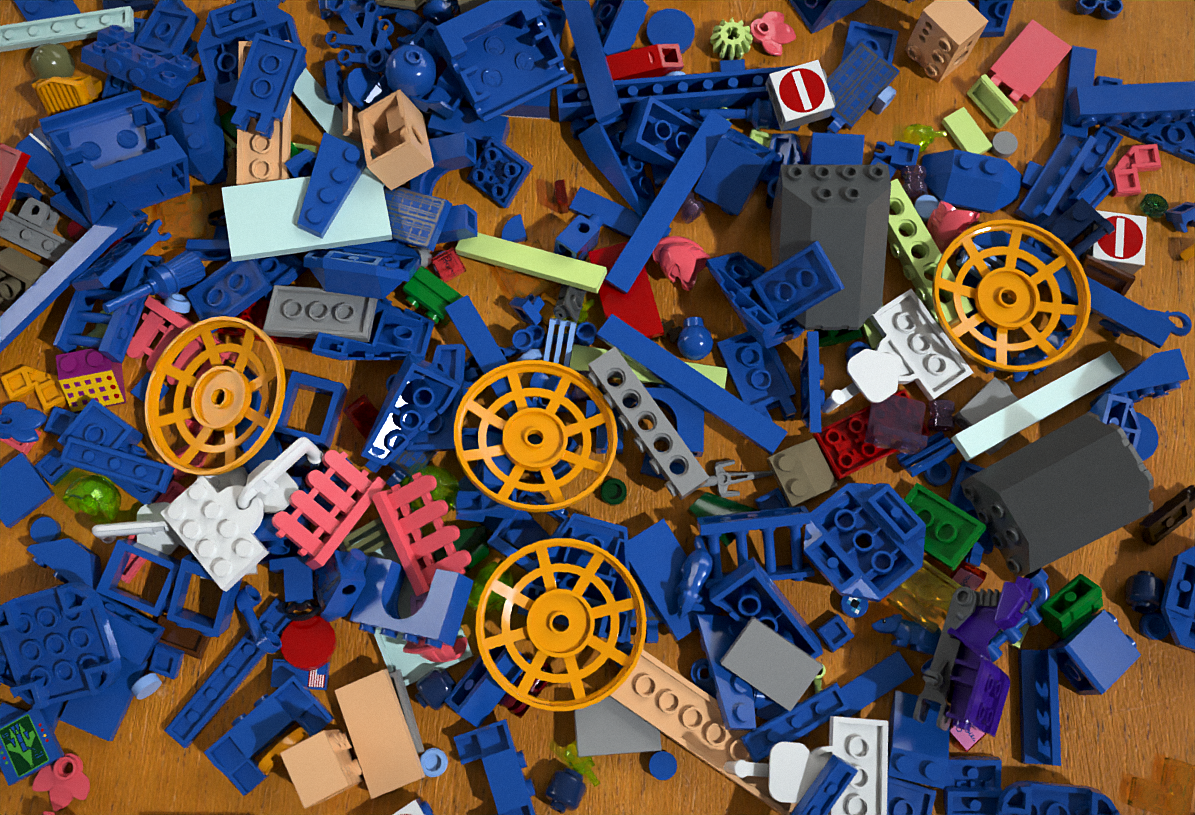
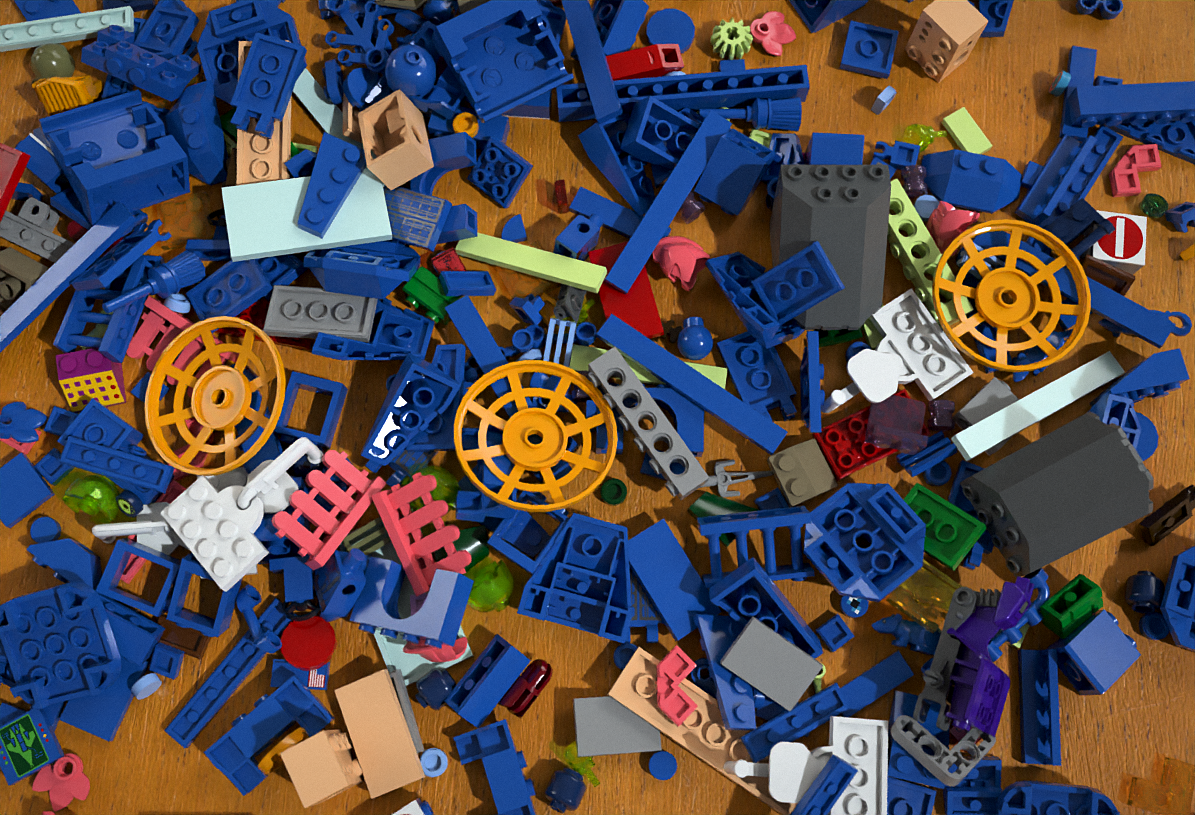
(28, 380): light orange tile -> none
(129, 503): none -> dark blue tile
(362, 415): clear red slope -> none
(425, 257): light grey hinge -> none
(466, 123): none -> light orange tile
(467, 283): none -> blue tile
(566, 642): light orange dish -> none
(578, 126): blue hinge -> none
(670, 696): none -> coral tile
(695, 572): blue animal -> none
(800, 95): piece -> none
(857, 85): tile -> none
(943, 757): none -> light grey beam
(968, 575): tile -> none
(992, 101): yellowish green tile -> none
(1004, 144): light grey tile -> none
(1028, 62): coral tile -> none
(1060, 83): none -> dark azure tile
(1094, 188): blue tile -> none

